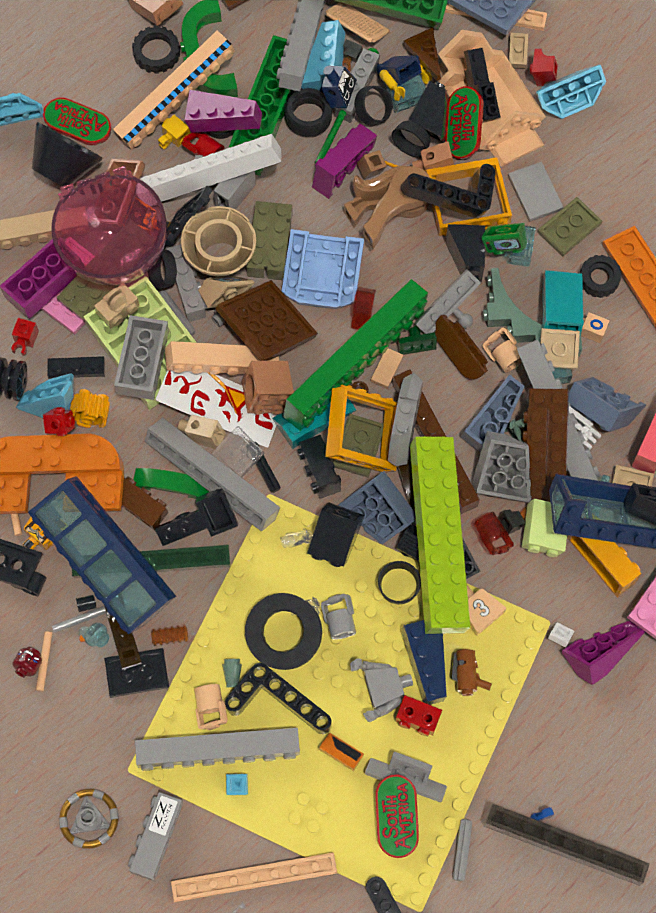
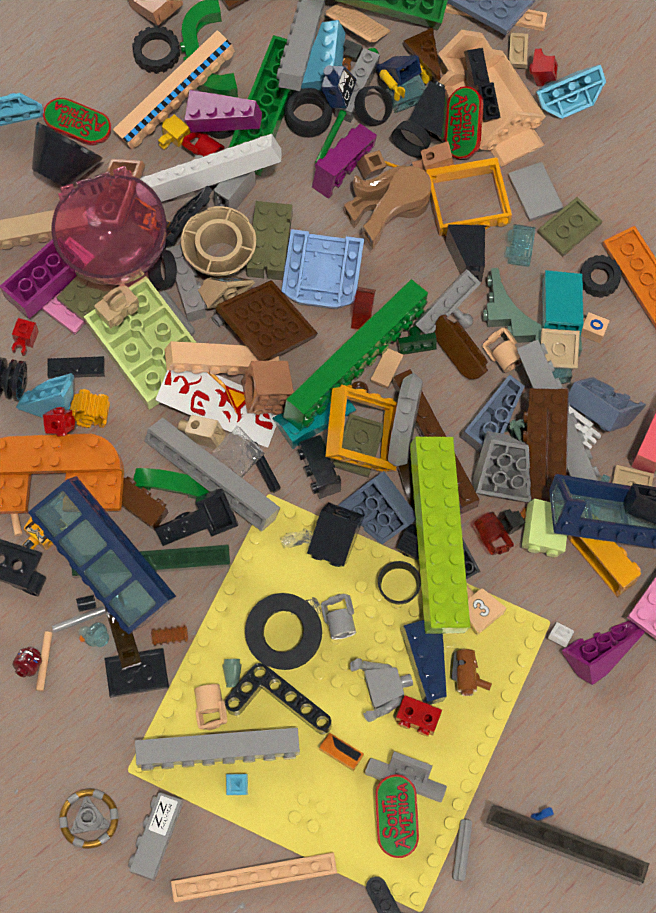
(141, 357): light grey brick -> none
(474, 202): black beam -> none
(505, 238): green slope -> none

